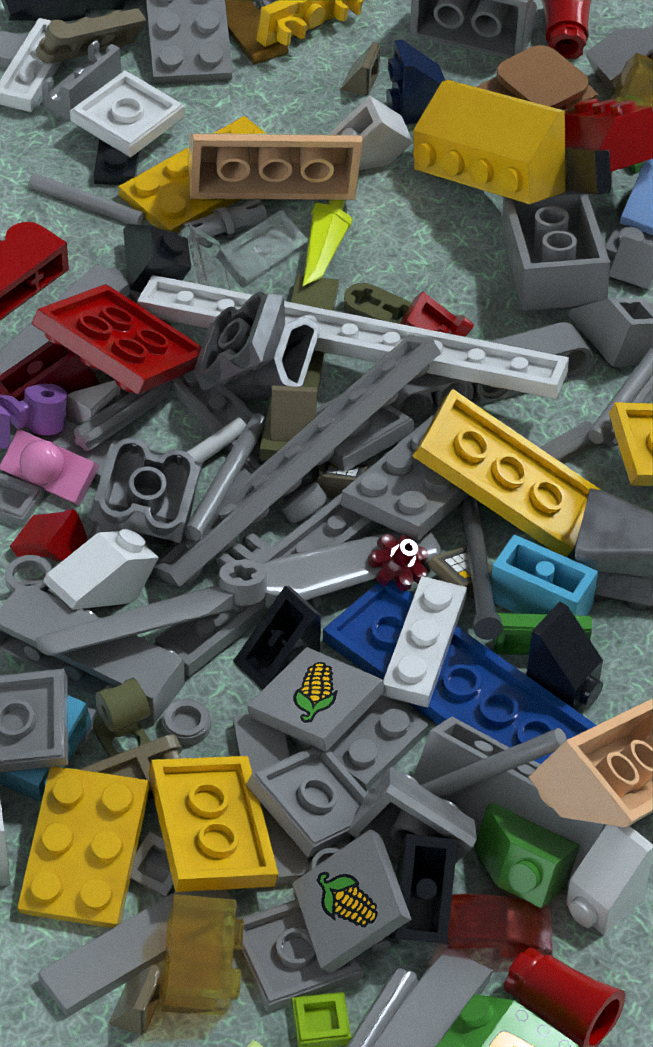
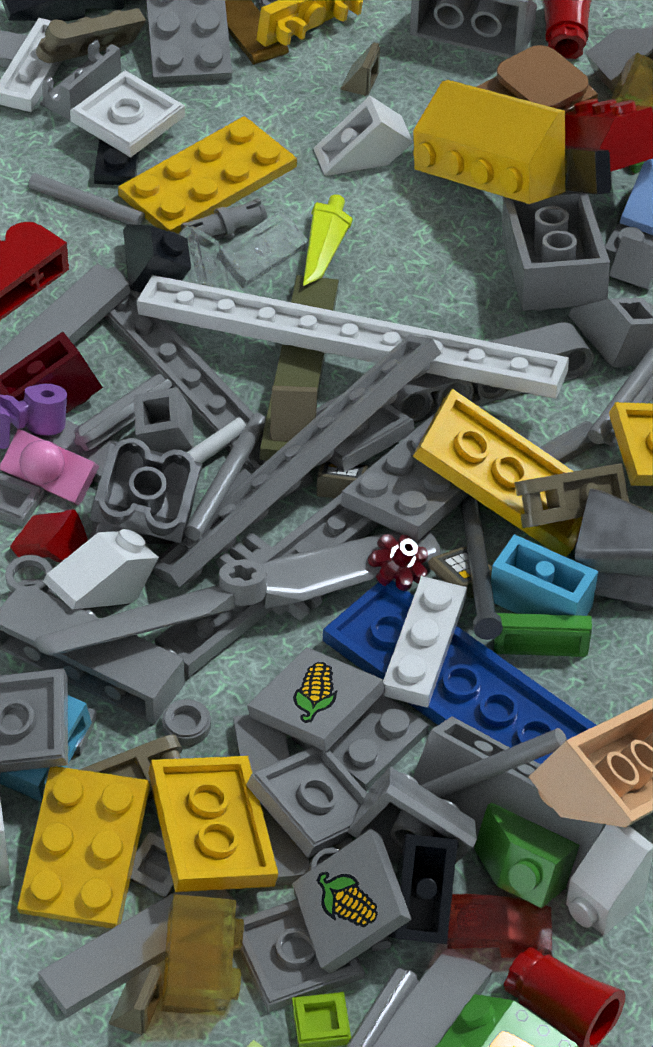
(90, 401): white slope -> none
(118, 338): red plate -> none
(120, 714): olive leg -> none
(164, 420): none -> light grey brick
(255, 348): flat silver piece -> none
(274, 166): light nougat slope -> none
(280, 637): black slope -> none
(303, 502): light grey tile -> none
(382, 303): olive beam -> none
(413, 81): dark blue slope -> none
(430, 315): red tile -> none
(565, 659): black slope -> none
(567, 493): none -> dark tan plate

